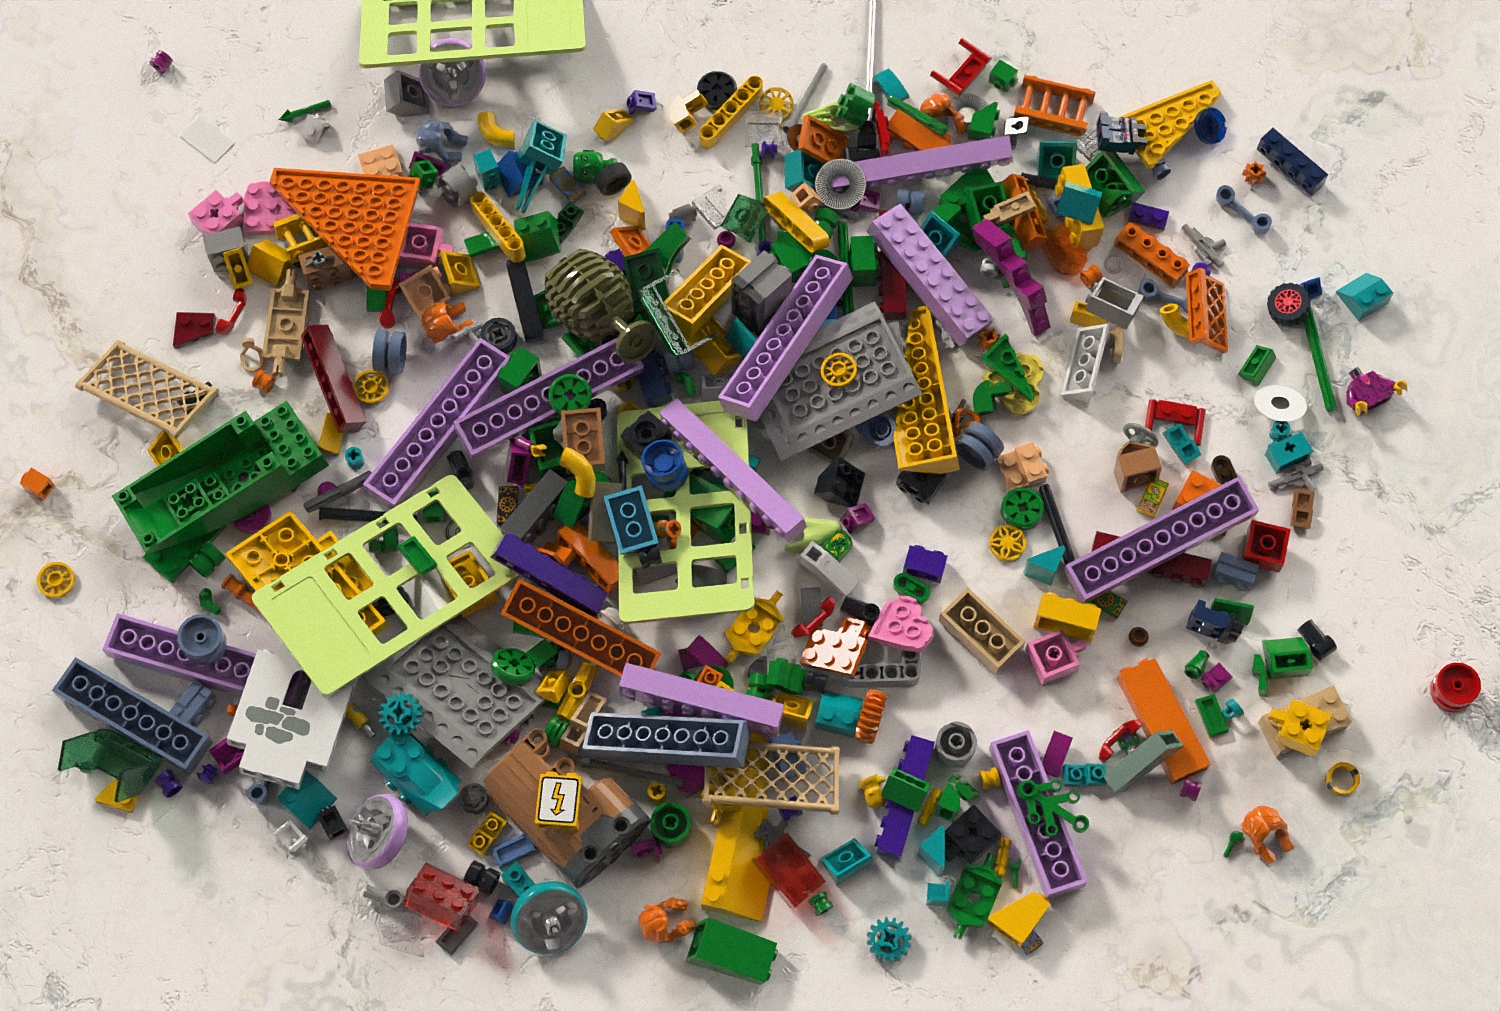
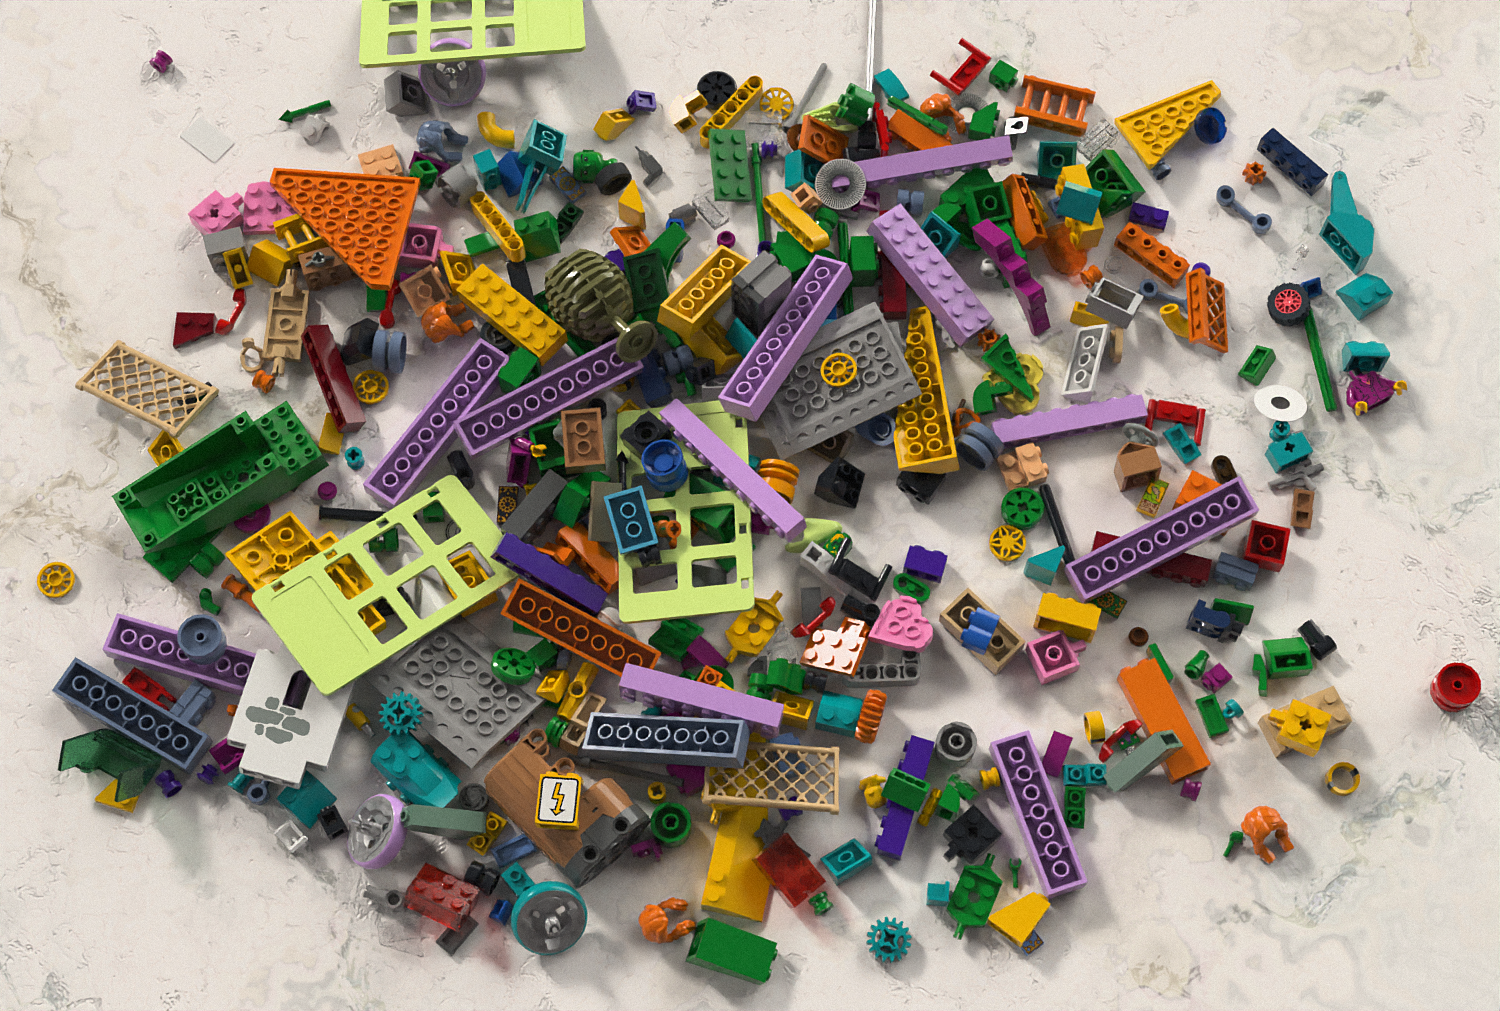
(37, 484): orange brick -> none
(147, 687): none -> red hinge
(240, 782): none -> teal bush
(336, 492): dark grey axle -> none
(358, 341): none -> black slope
(417, 556): green tile -> none
(444, 821): none -> sand green slope
(468, 332): light grey piece -> none
(512, 314): none -> yellow brick
(572, 383): green wheel -> none
(582, 471): yellow cylinder -> none
(650, 165): none -> dark grey piece
(663, 319): clear green windscreen -> none
(675, 637): none -> green slope
(696, 371): none -> black brick
(729, 165): none -> green plate
(744, 217): clear green bracket -> none
(780, 476): none -> light orange wheel
(856, 517): magenta bracket -> none
(857, 576): none -> black plate
(933, 851): teal slope -> none
(980, 630): none -> blue brick
(1002, 856): yellow axle -> none
(1011, 209): tan hinge -> none
(1049, 805): green plant -> none
(1070, 421): none -> lavender brick
(1074, 807): none -> green slope
(1094, 727): none -> yellow piece
(1120, 134): hips -> none
(1154, 652): none -> green tile
(1206, 246): light grey piece -> none
(1345, 230): none -> teal slope
(1366, 356): none -> teal slope

